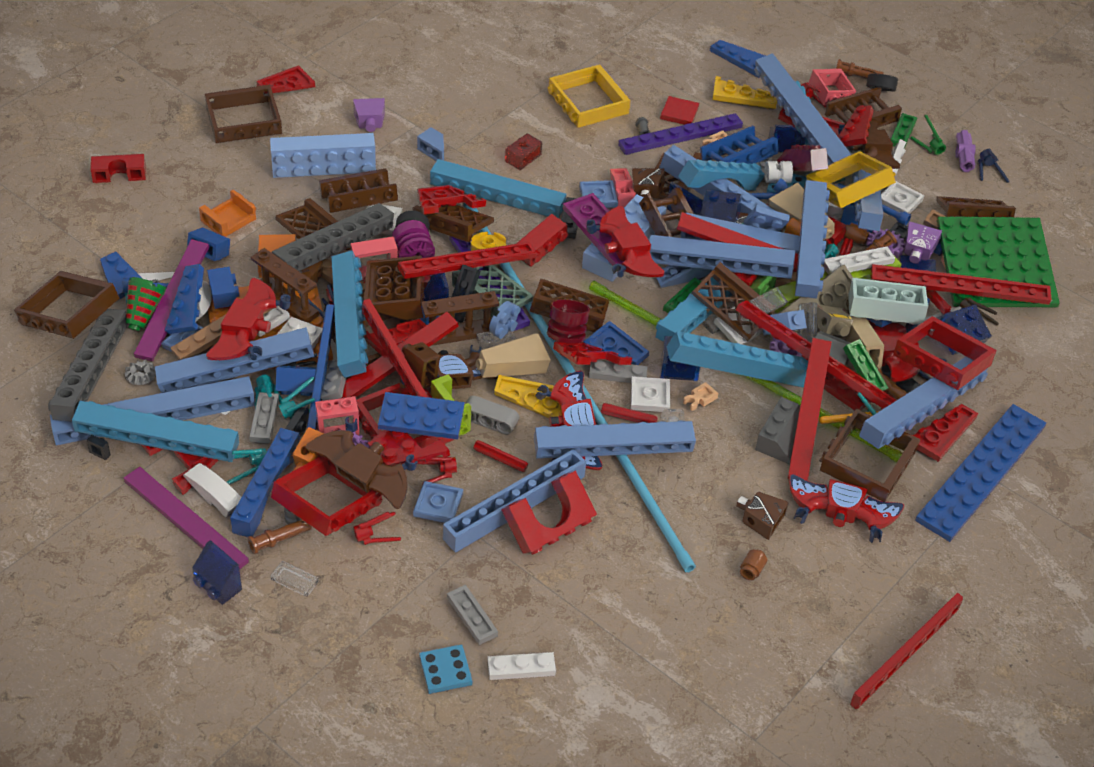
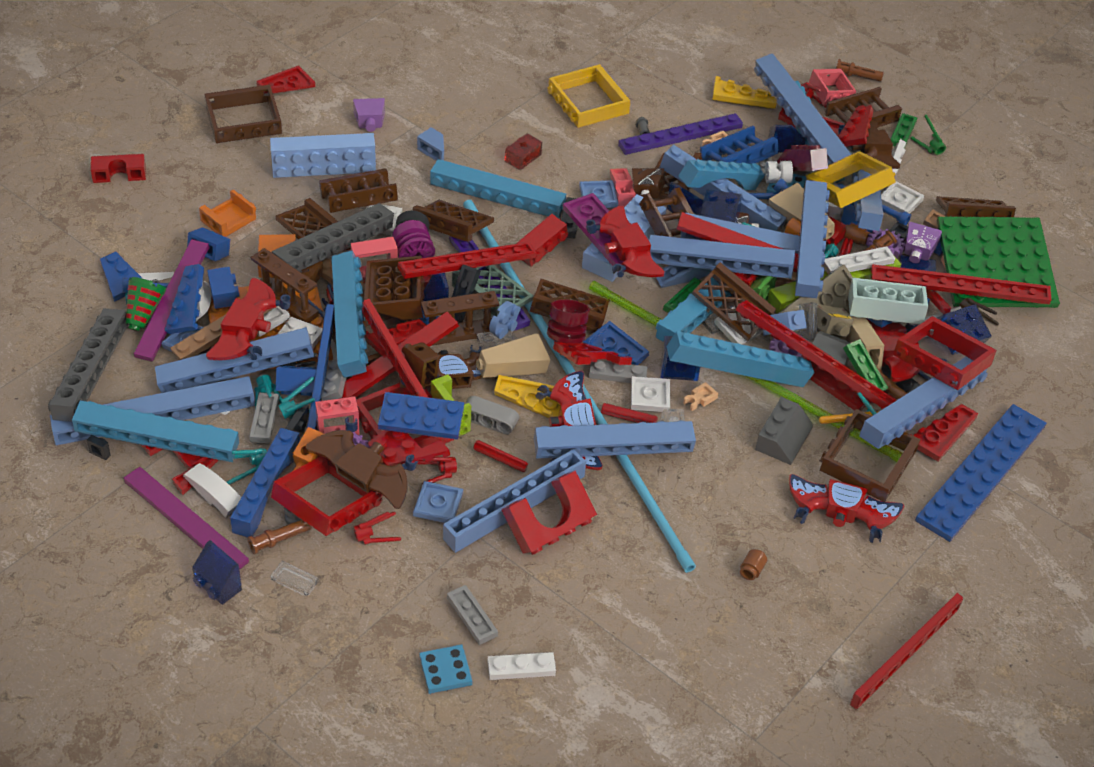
(103, 296): reddish brown window -> none
(140, 378): light grey gear -> none
(433, 197): red wing -> none
(483, 241): yellow plate -> none
(679, 110): red tile -> none
(736, 55): blue wing -> none
(763, 513): reddish brown torso -> none
(766, 219): medium blue plate -> none
(770, 300): clear tile -> none
(809, 408): red tile -> none
(886, 82): black tyre -> none
(965, 151): medium lavender piece -> none
(988, 158): dark blue plant -> none

